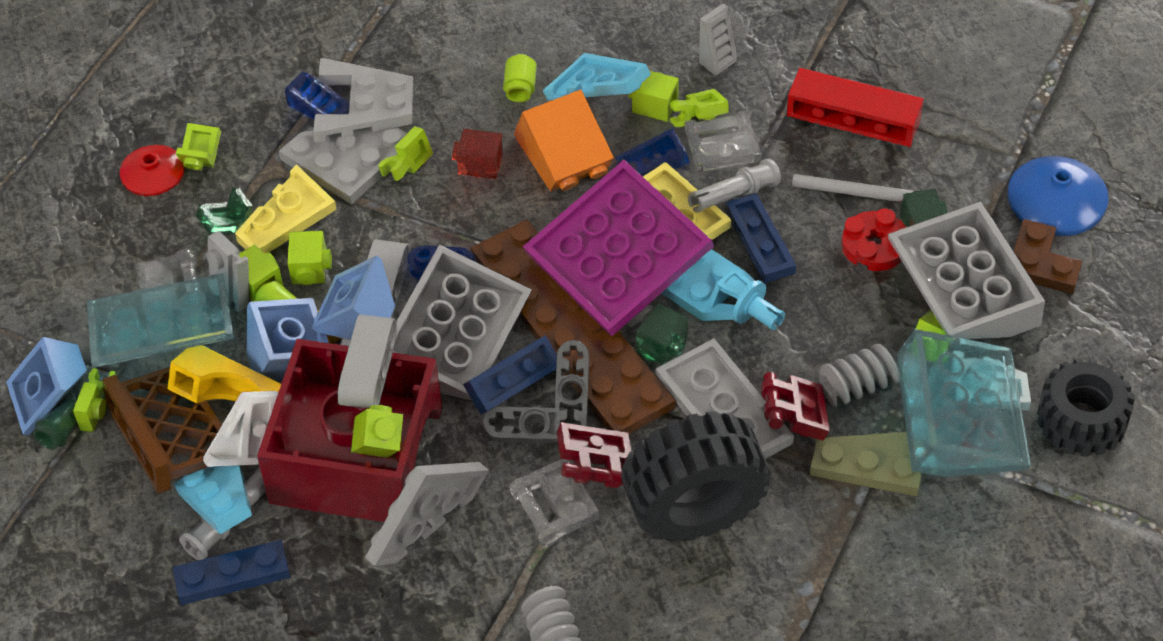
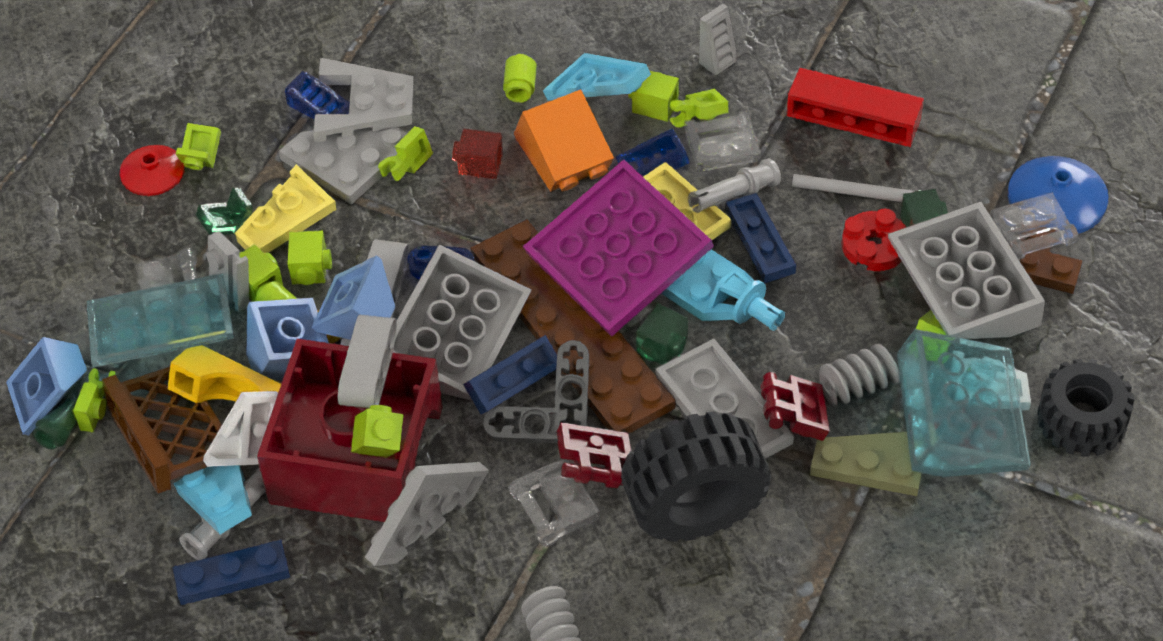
(1031, 218): none -> clear plate

